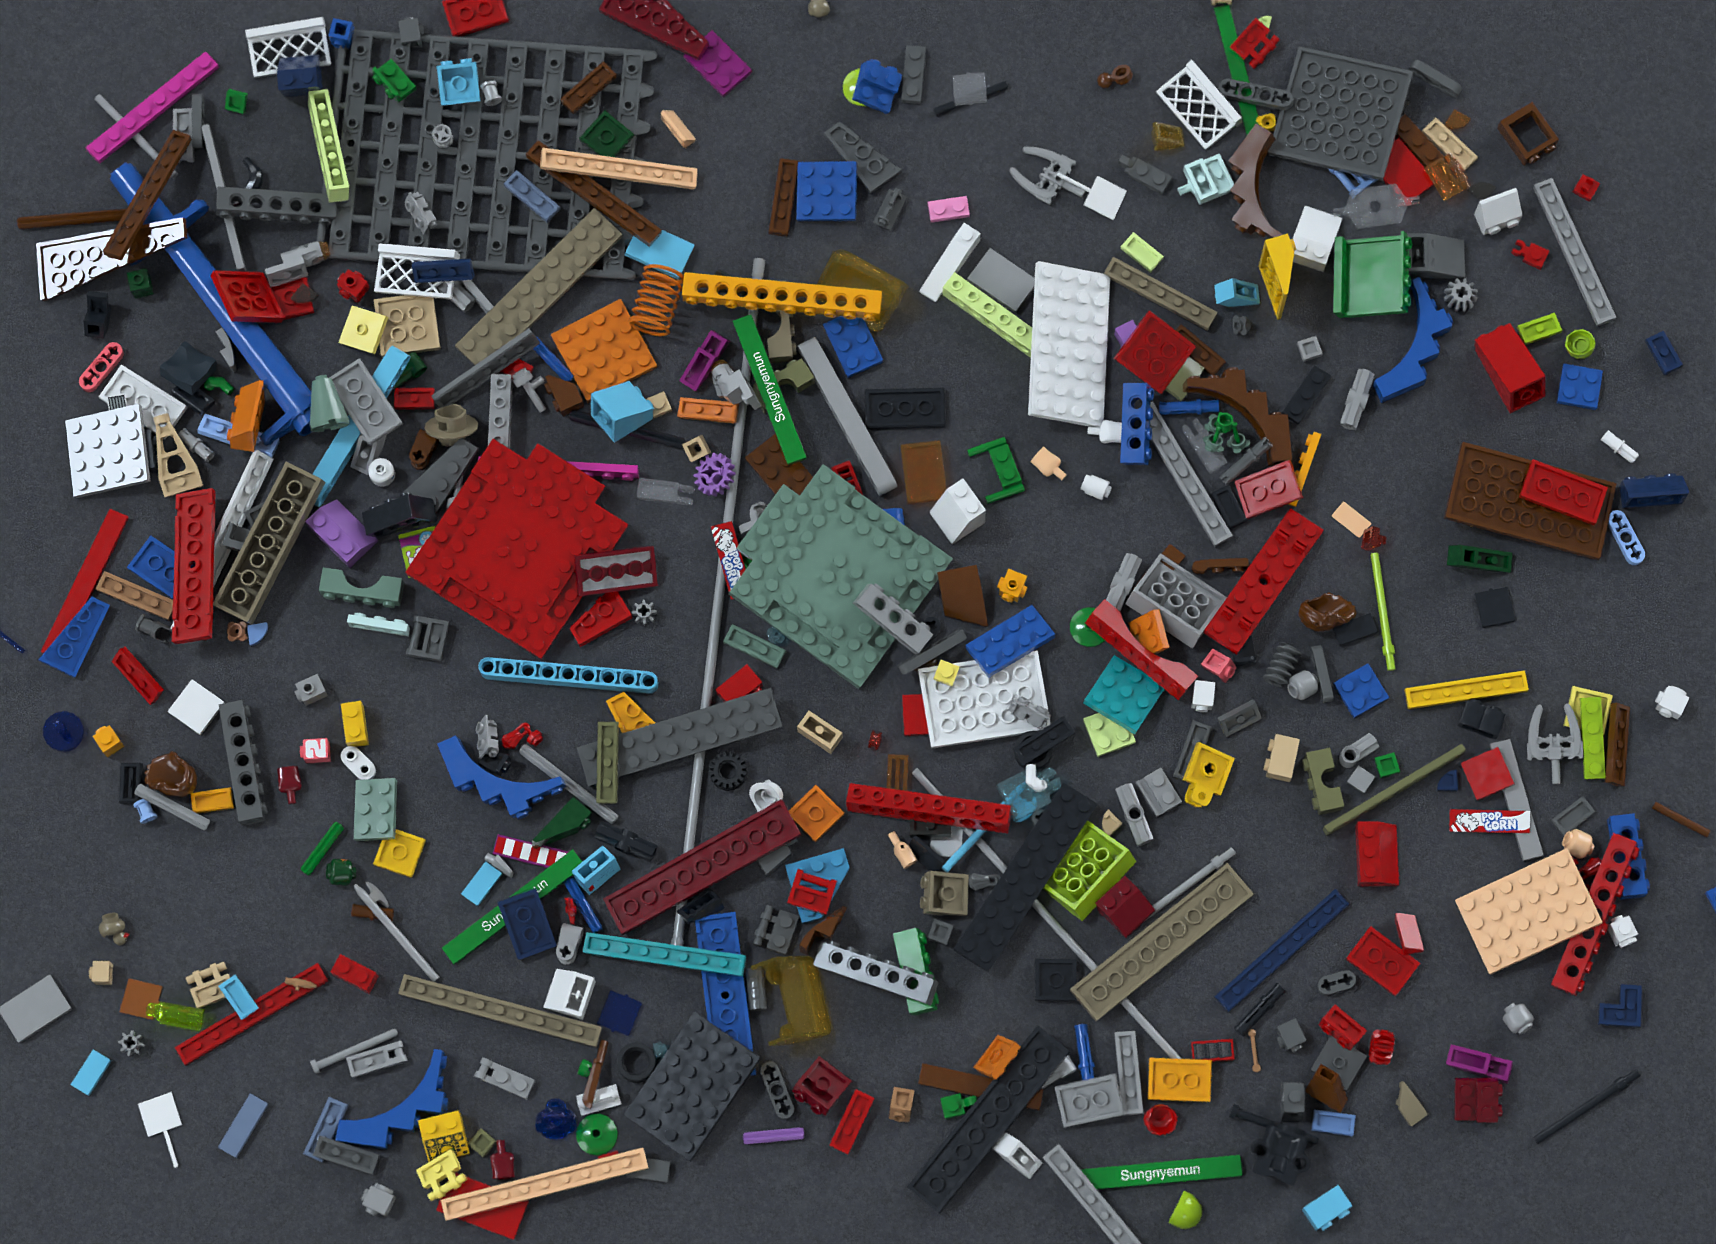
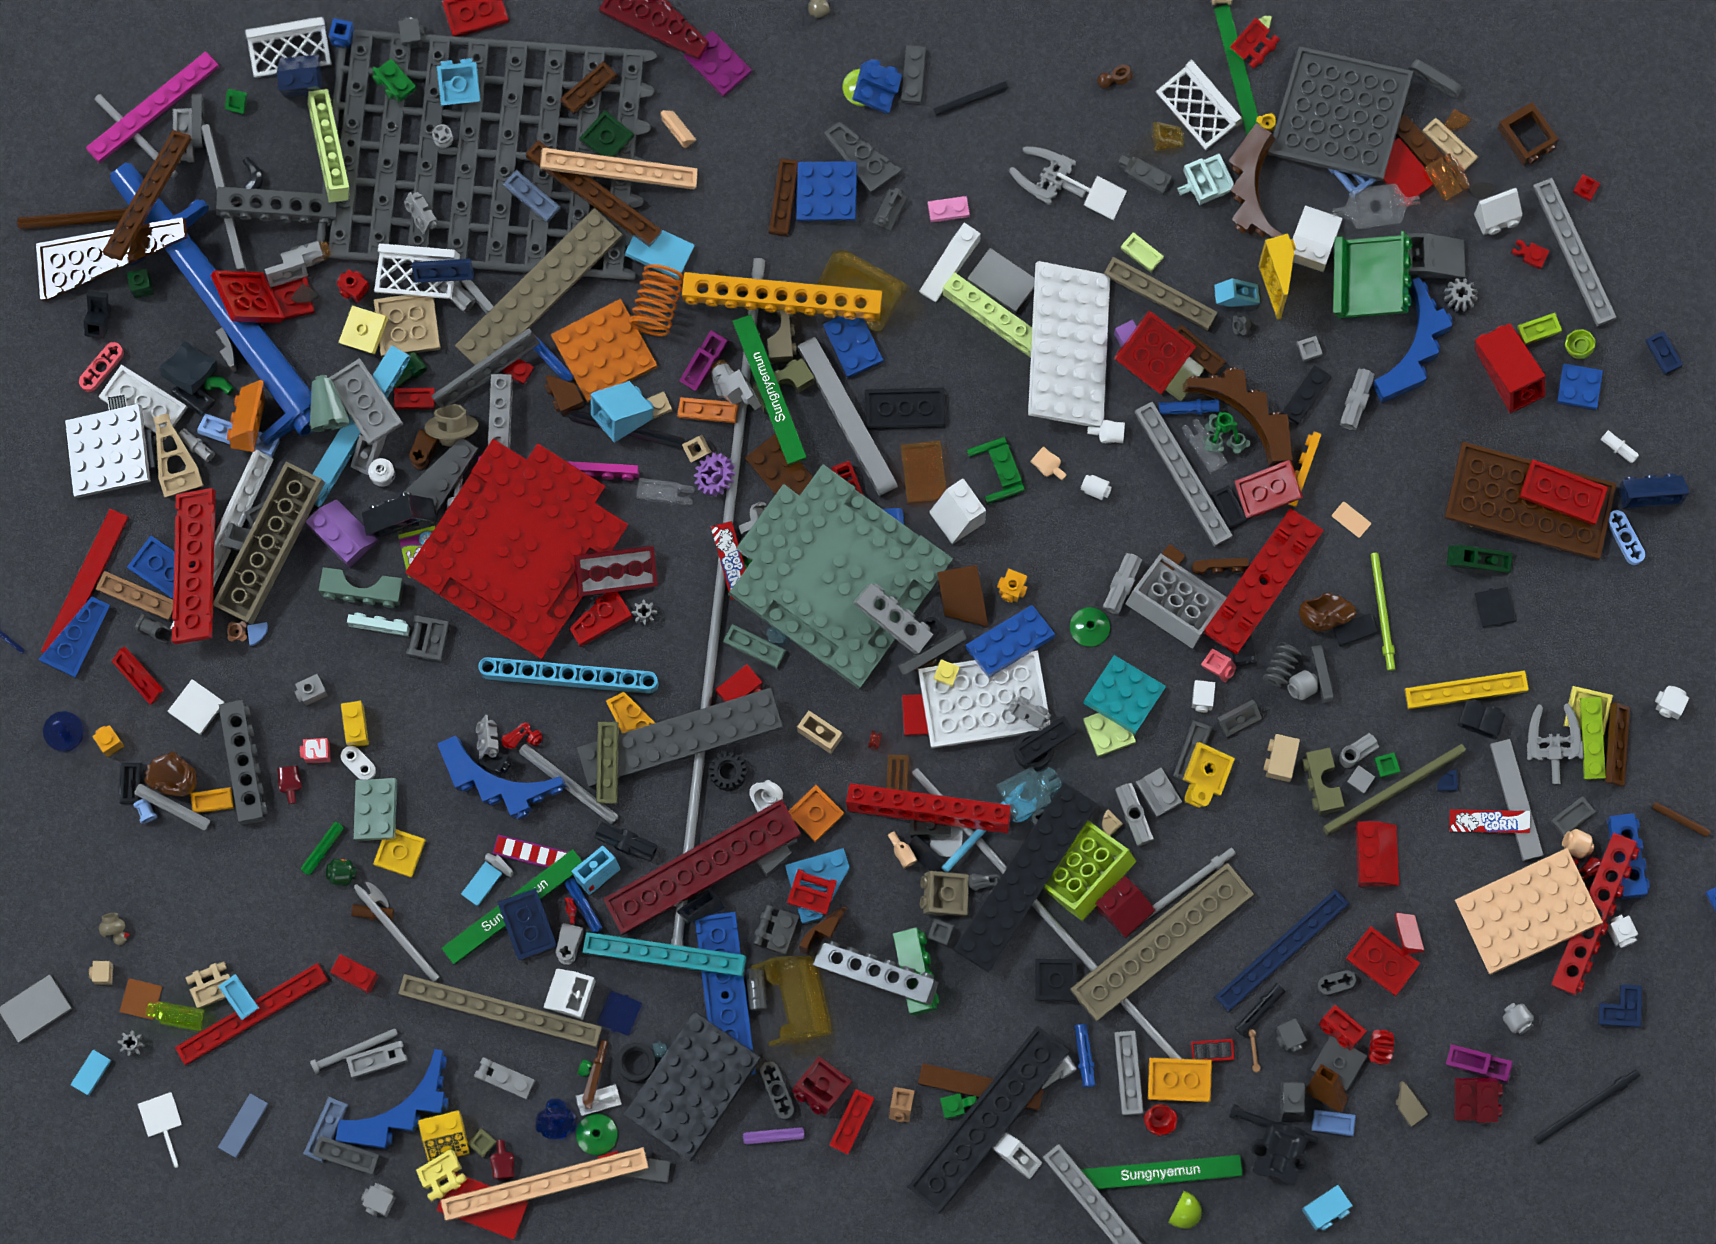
(299, 983): medium nougat helmet -> none
(491, 93): light grey bush -> none
(522, 378): light grey piece -> none
(566, 823): dark green slope -> none
(969, 88): clear piece -> none
(997, 1057): orange plate -> none
(1033, 781): white arm -> none
(1089, 1100): light grey tile -> none
(1132, 393): blue brick -> none
(1150, 631): orange plate -> none
(1170, 675): red arch -> none
(1252, 455): dark grey pin -> none
(1257, 90): dark grey beam -> none
(1361, 690): blue plate -> none
(1372, 539): clear red tile -> none
(1487, 773): red tile -> none

